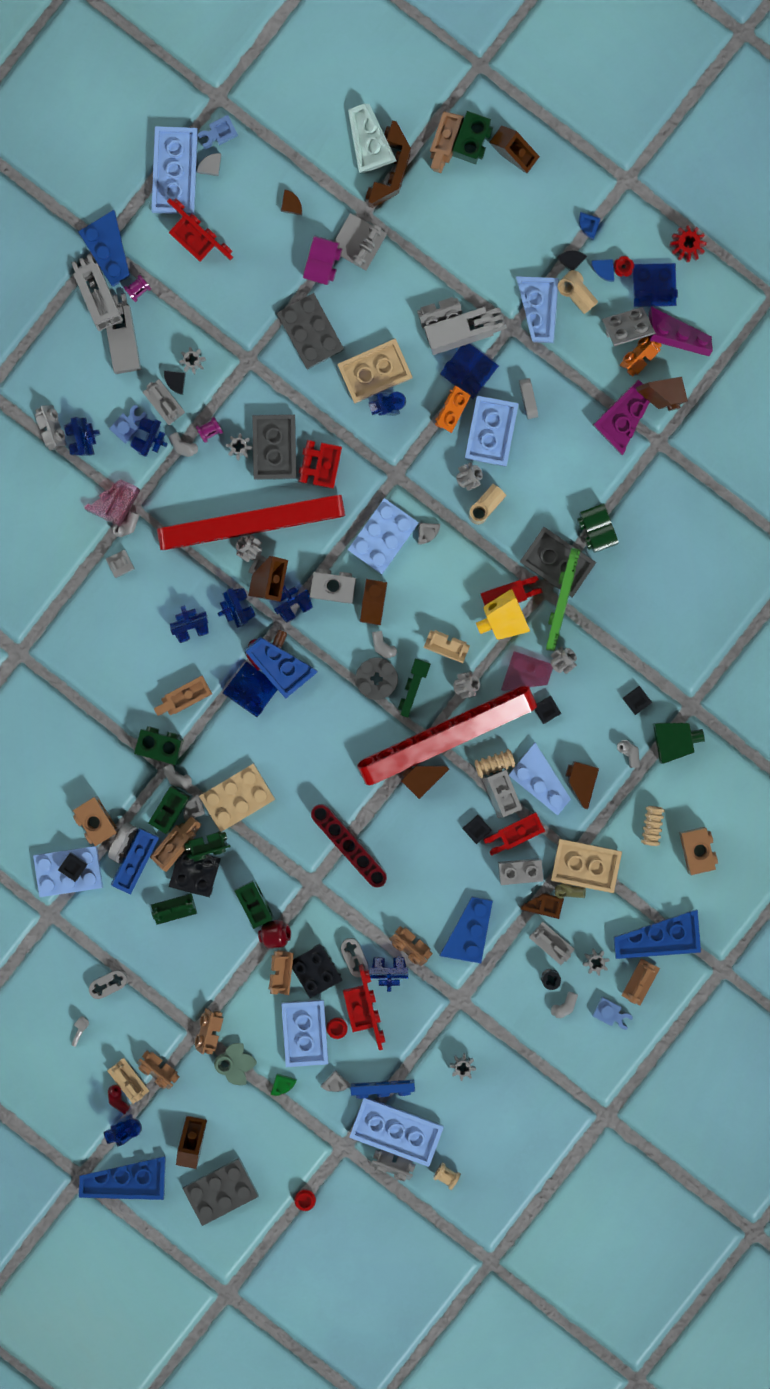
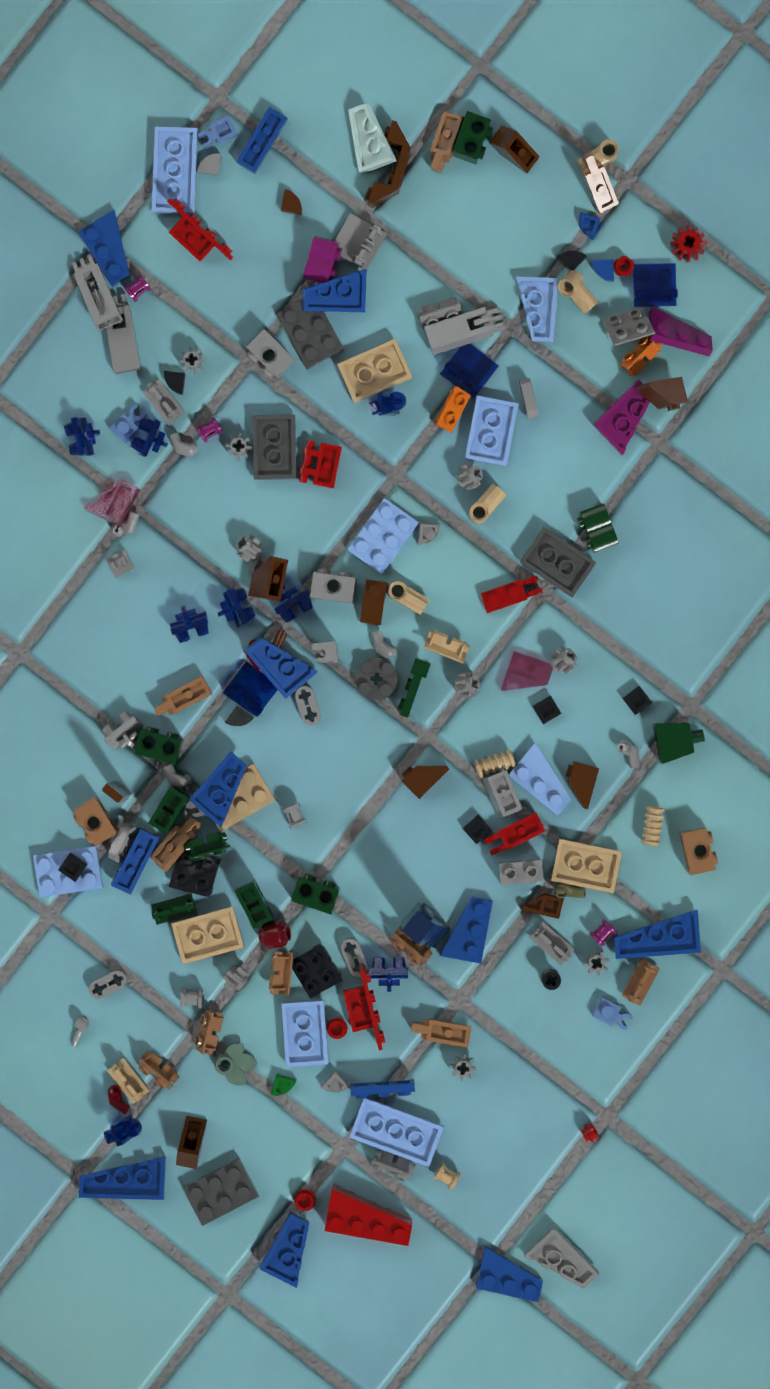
(48, 418): light grey hinge -> none
(116, 791): none -> tile
(124, 734): none -> light grey hips
(191, 997): none -> light grey bush
(207, 935): none -> tan plate
(219, 789): none -> blue wing
(235, 978): none -> light grey gear
(239, 717): none -> clear smoke tile
(251, 522): red beam -> none
(262, 140): none -> blue plate
(263, 343): none -> light grey brick
(286, 1251): none -> blue wing
(294, 815): none -> light grey bush
(303, 707): none -> light grey beam
(314, 900): none -> dark green brick
(330, 653): none -> light grey hinge
(337, 295): none -> blue wing
(353, 855): dark red beam -> none
(365, 1219): none -> red wedge
(409, 598): none -> tan piece
(424, 926): none -> dark blue wedge
(443, 1032): none -> medium nougat hinge
(447, 735): beam -> none
(503, 617): yellow torso -> none
(506, 1278): none -> blue wing
(560, 1255): none -> light grey wing
(566, 579): bright green piece -> none
(566, 1008): light grey arm -> none
(590, 1133): none -> red plate
(598, 184): none -> hinge
(600, 156): none -> tan piece
(603, 932): none -> magenta bush

